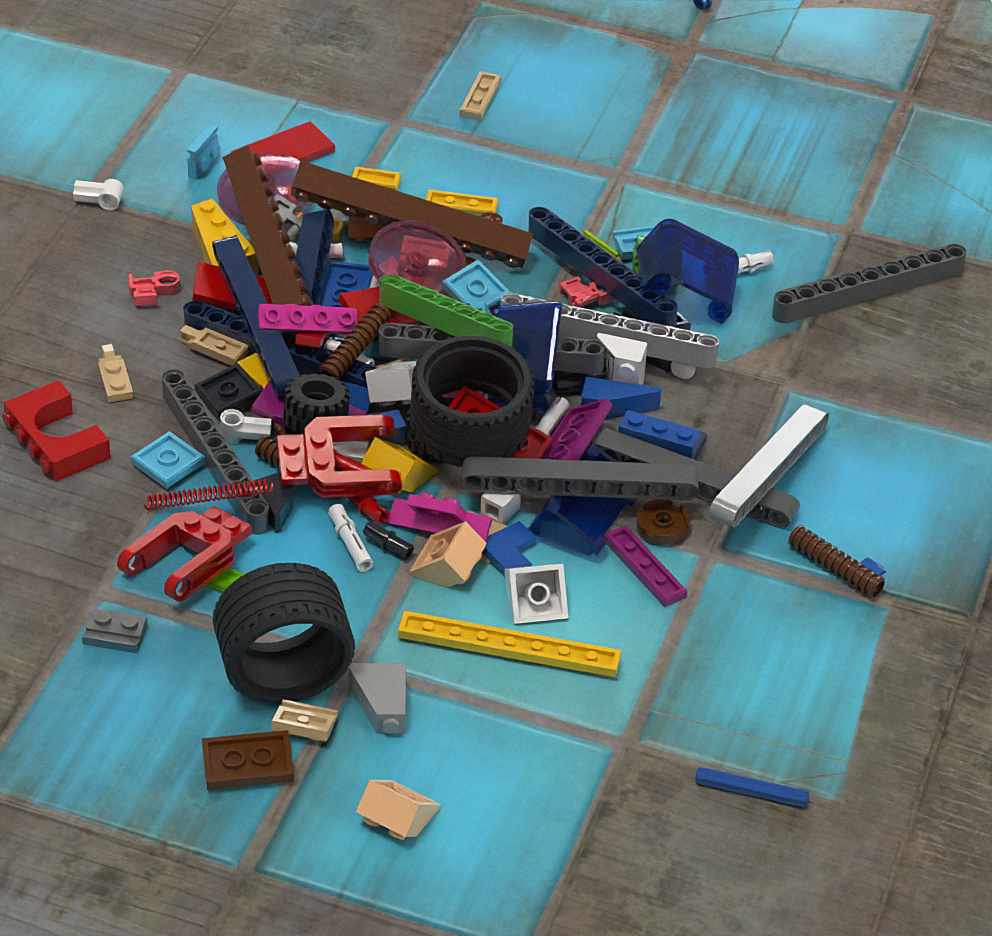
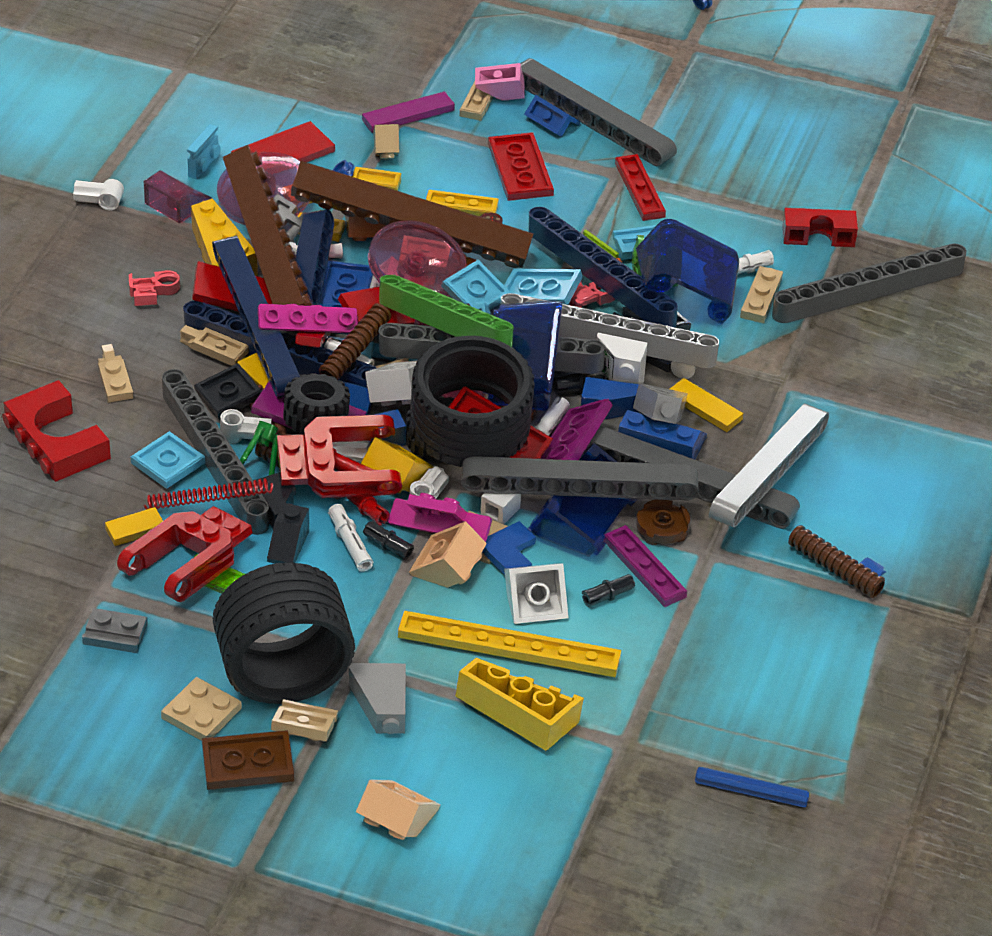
(132, 526): none -> yellow tile
(171, 195): none -> clear pink slope
(201, 709): none -> tan plate
(264, 435): none -> green plant
(288, 534): none -> black slope
(344, 167): none -> blue plate
(386, 141): none -> tan slope
(409, 111): none -> magenta tile
(431, 483): none -> white piece
(501, 81): none -> bright pink slope
(518, 703): none -> yellow wedge
(520, 166): none -> red tile
(545, 283): none -> medium azure plate
(549, 116): none -> blue panel
(597, 113): none -> dark grey beam
(607, 590): none -> black axle
(640, 187): none -> red tile
(660, 403): none -> light grey slope
(708, 406): none -> yellow tile
(761, 294): none -> tan plate
(837, 225): none -> red arch

